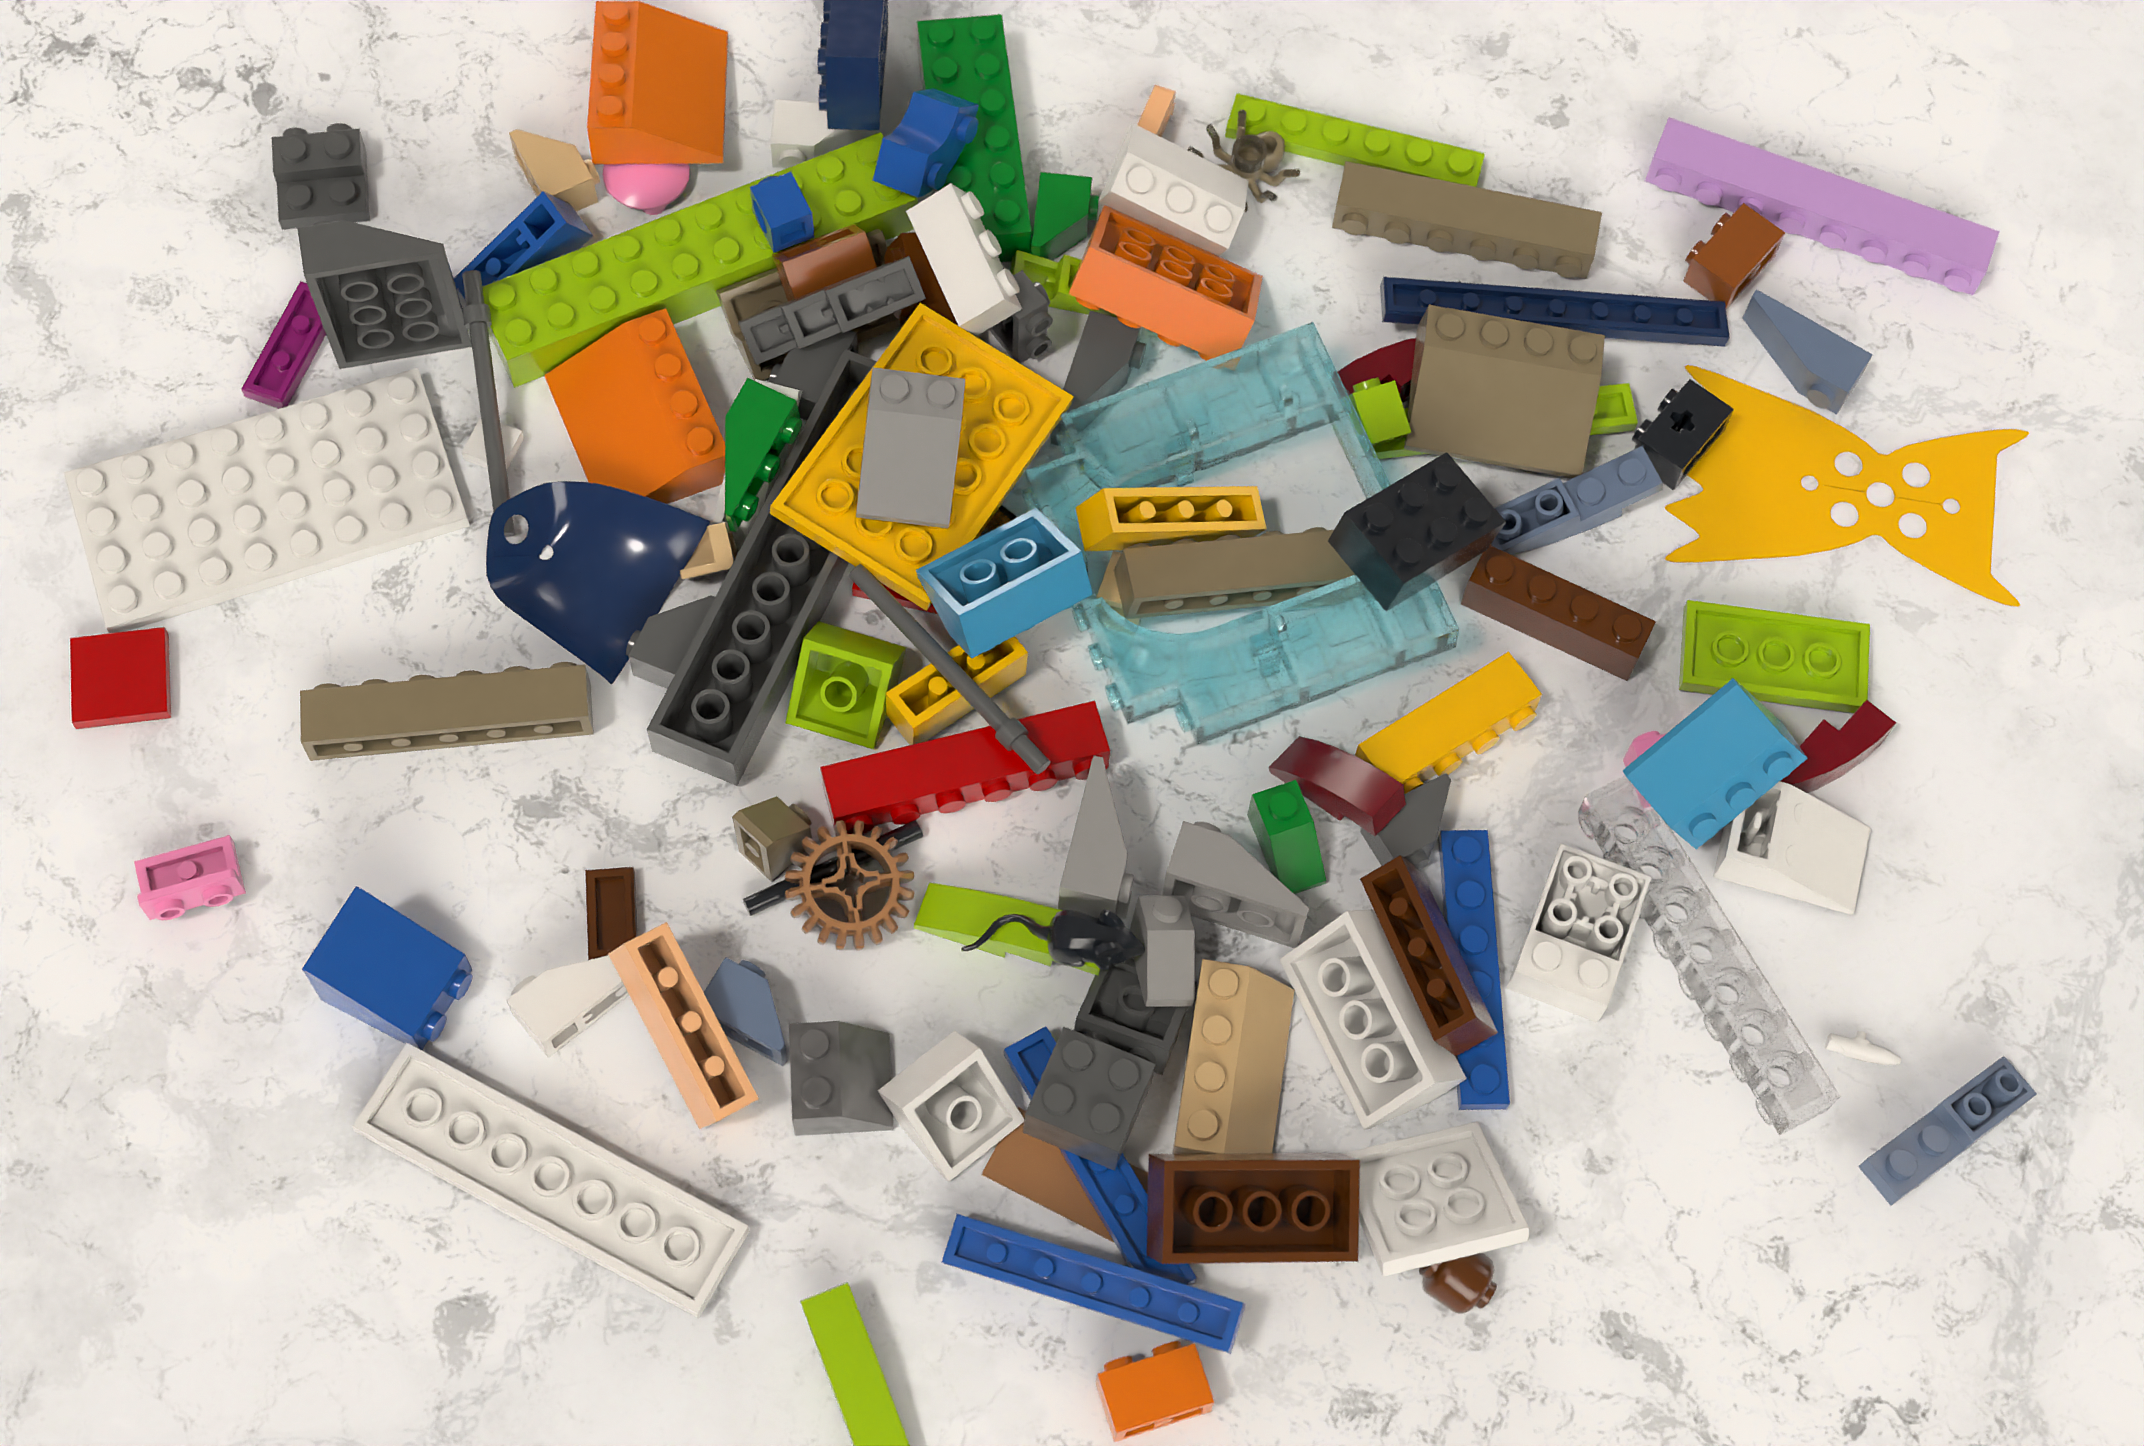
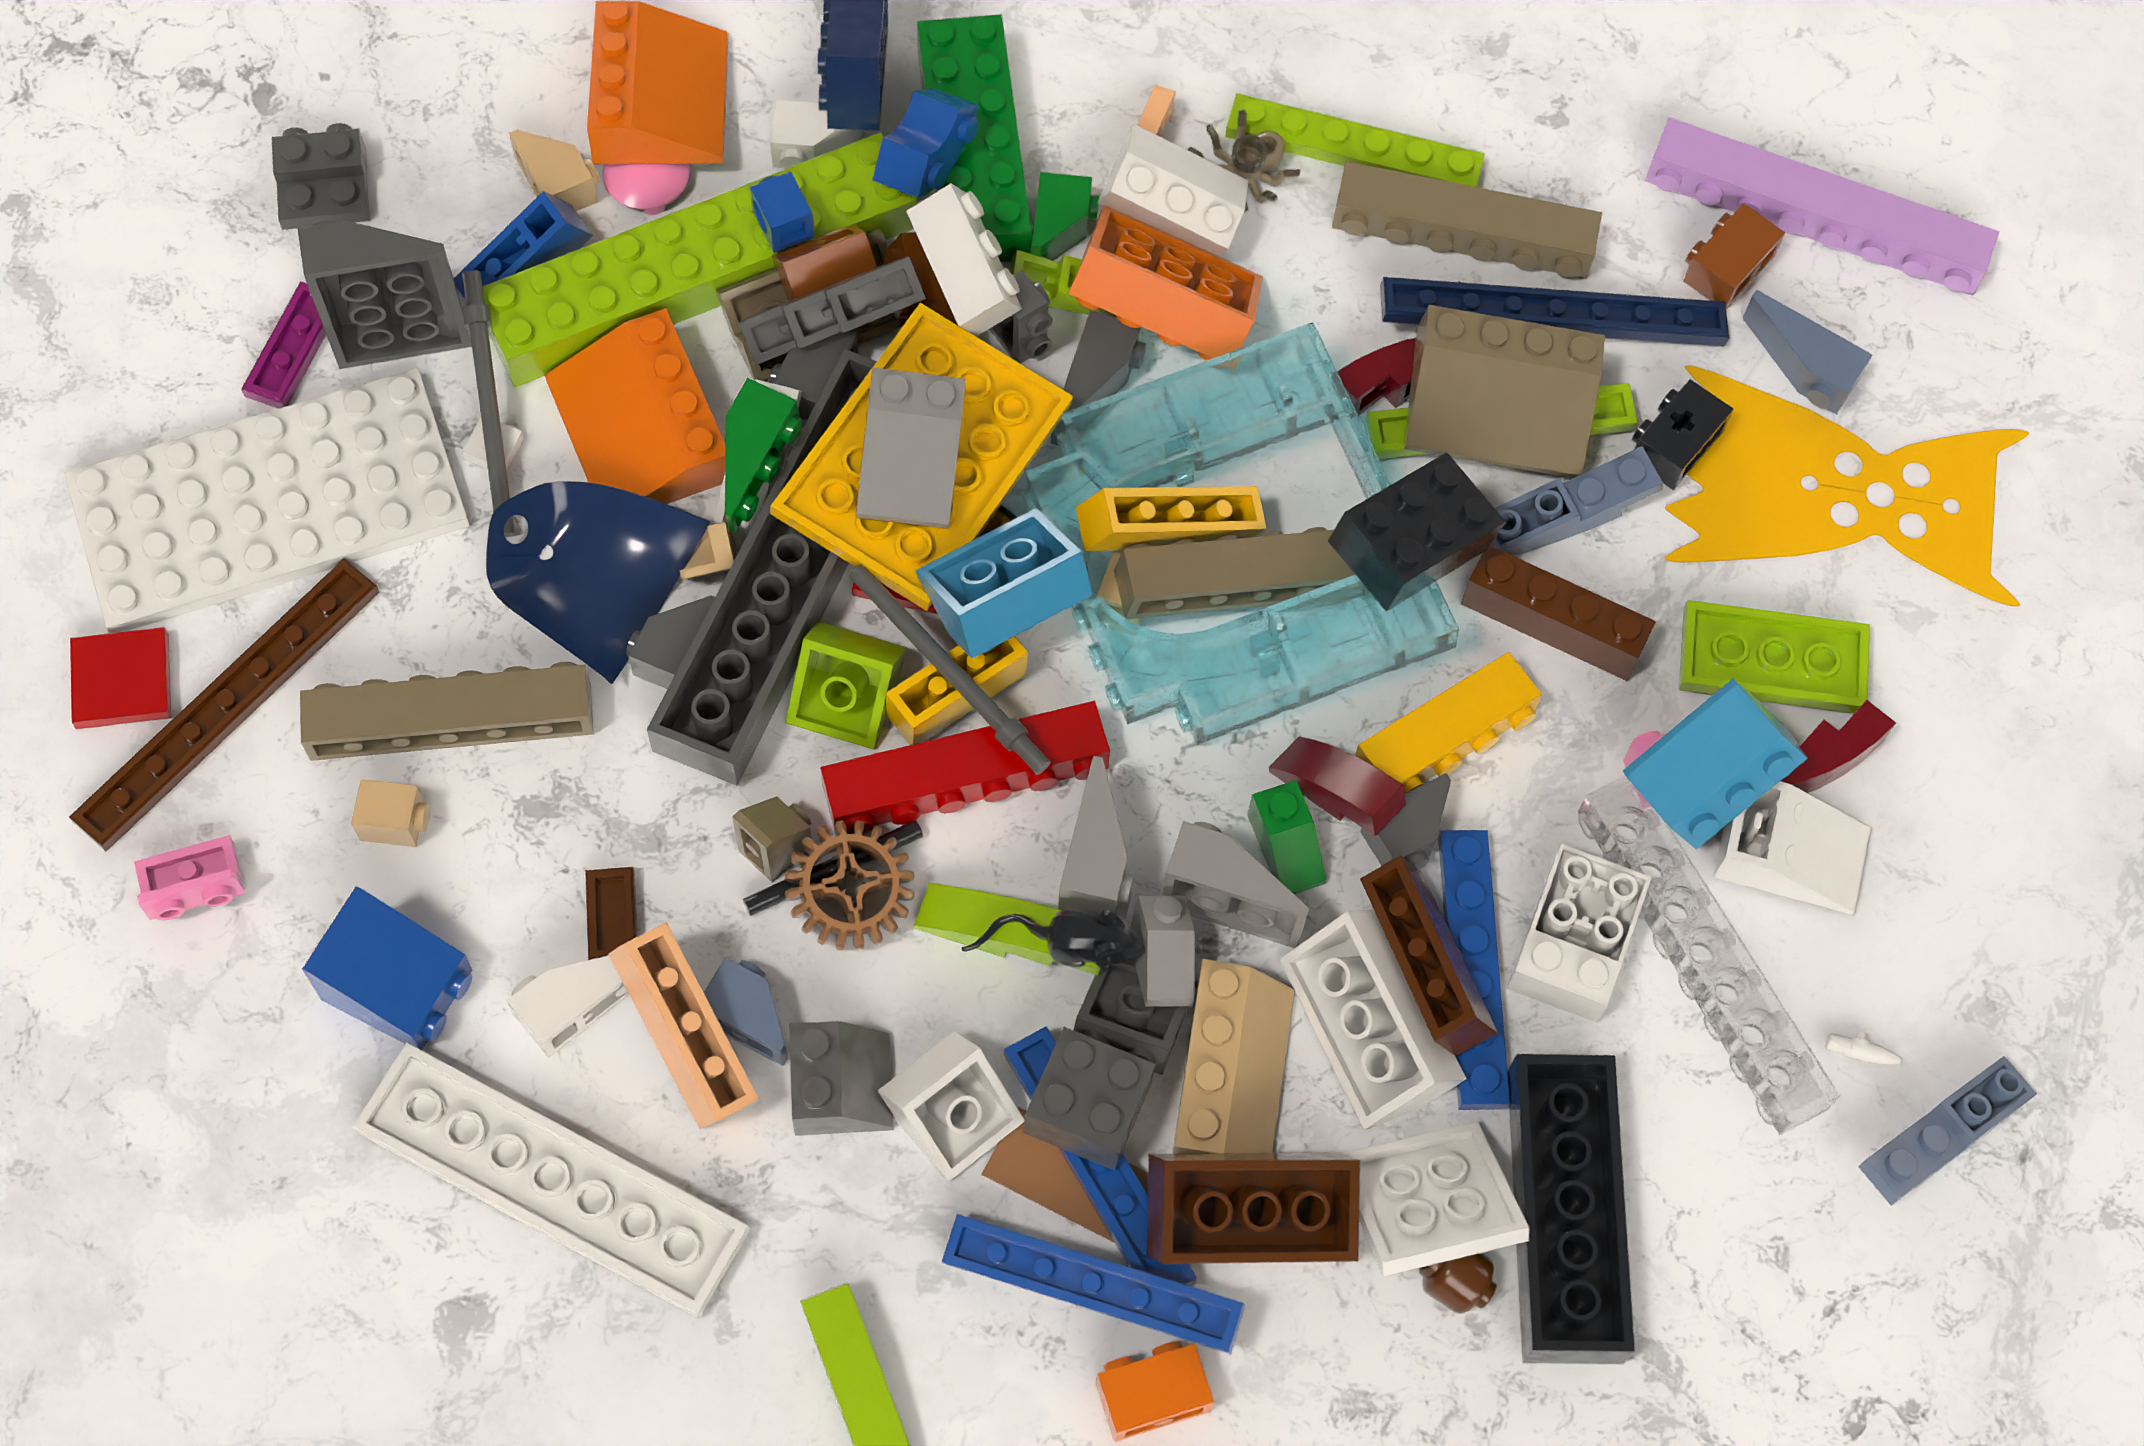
(223, 705): none -> reddish brown tile
(390, 813): none -> tan brick
(1380, 411): lime brick -> none
(1573, 1200): none -> black brick

